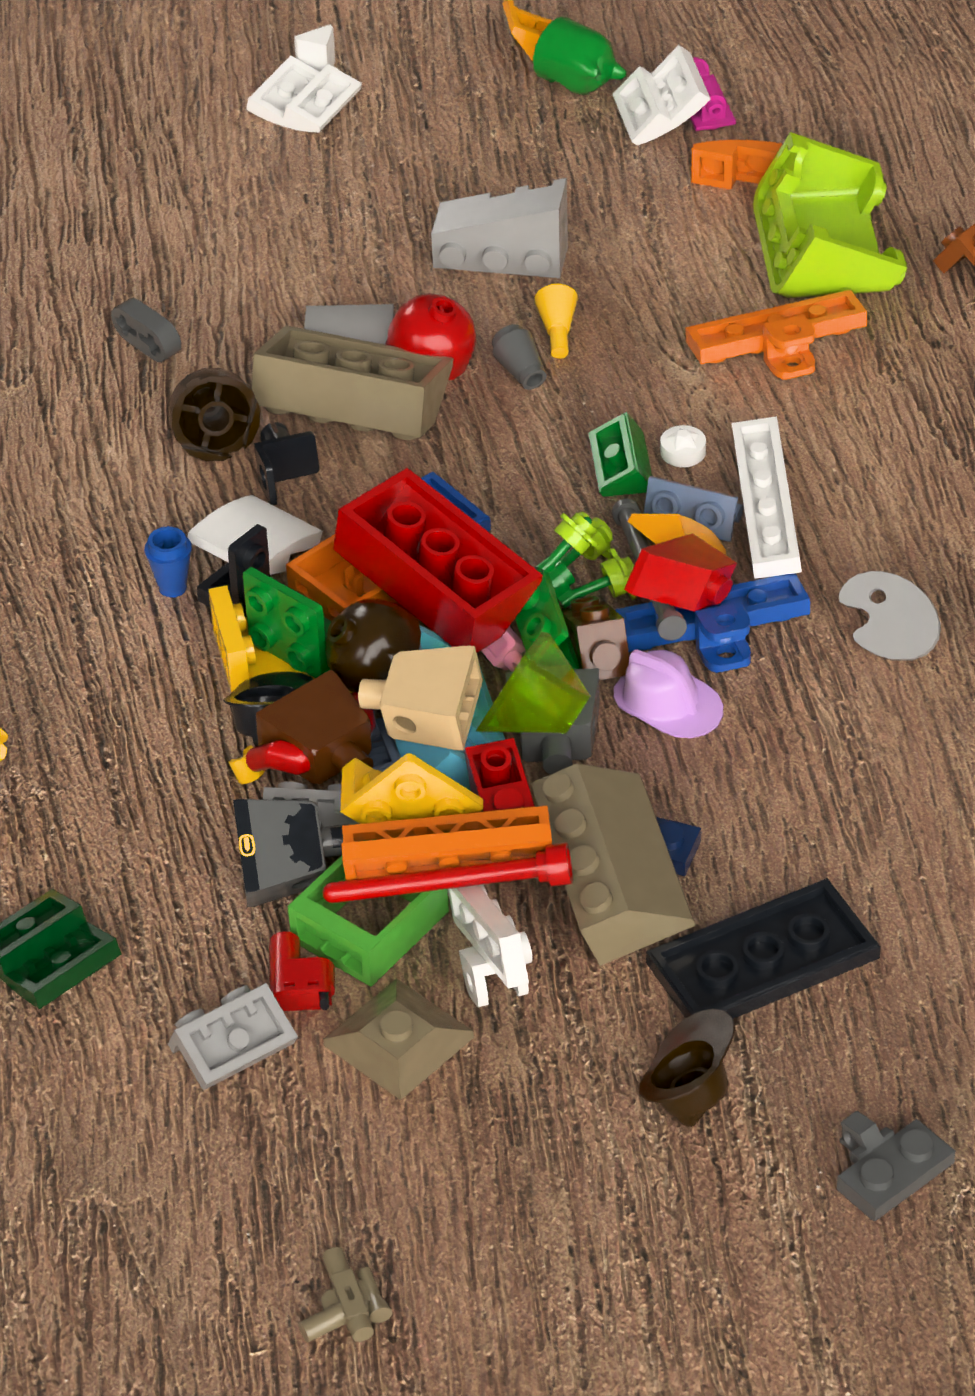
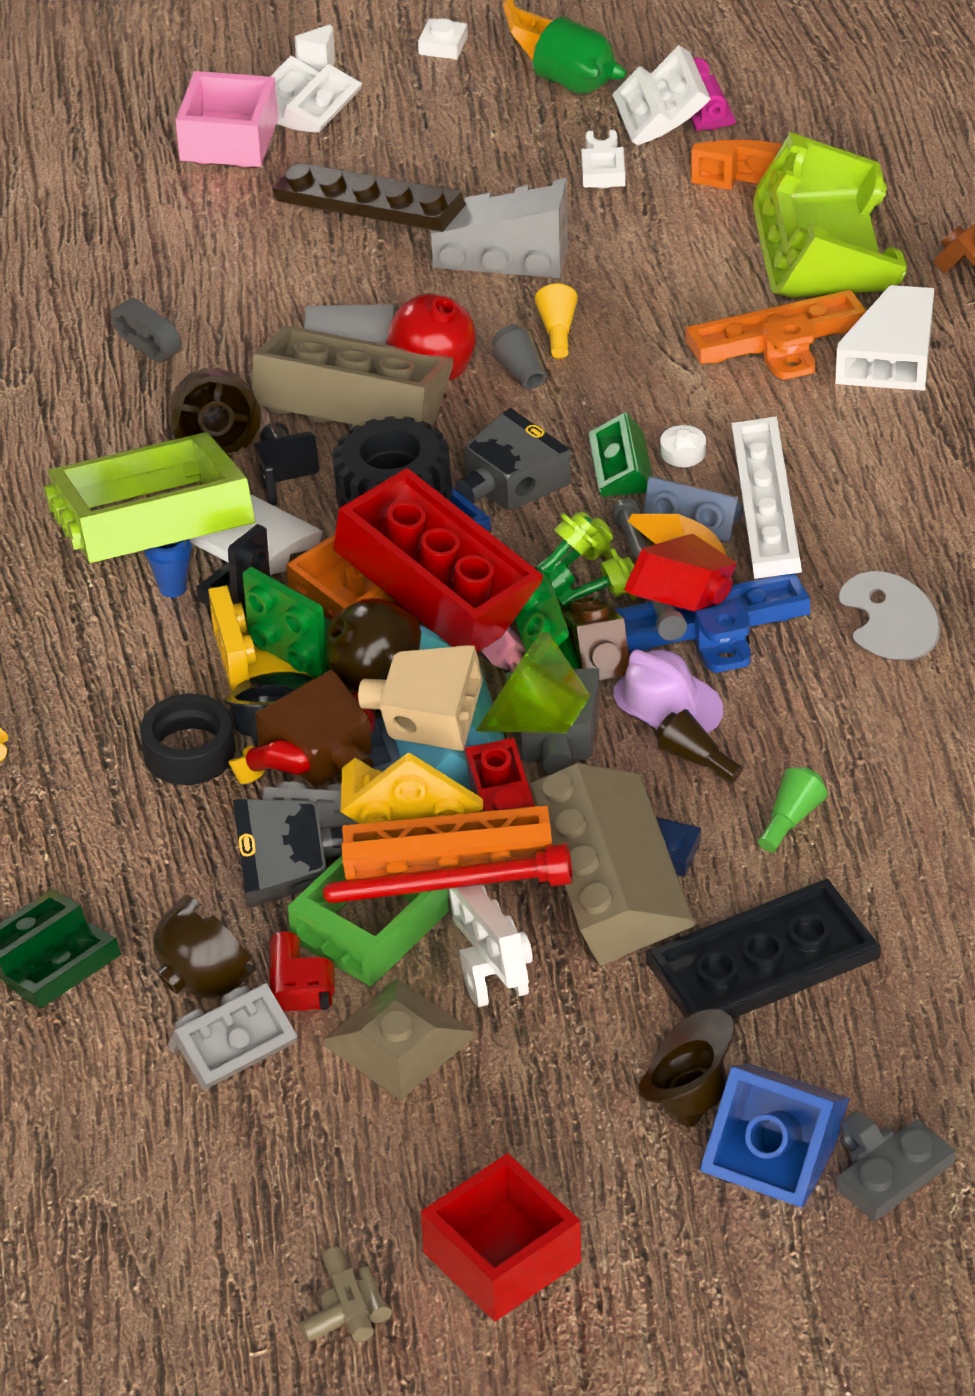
(154, 521): none -> lime window
(183, 713): none -> black tyre
(198, 952): none -> dark brown cylinder
(227, 119): none -> bright pink piece
(369, 196): none -> dark brown plate
(384, 449): none -> black tyre
(443, 38): none -> white plate
(501, 1236): none -> red piece
(513, 463): none -> dark grey torso
(602, 162): none -> white plate
(687, 739): none -> dark brown cone
(773, 1133): none -> blue slope
(797, 796): none -> bright green cone
(889, 341): none -> white slope

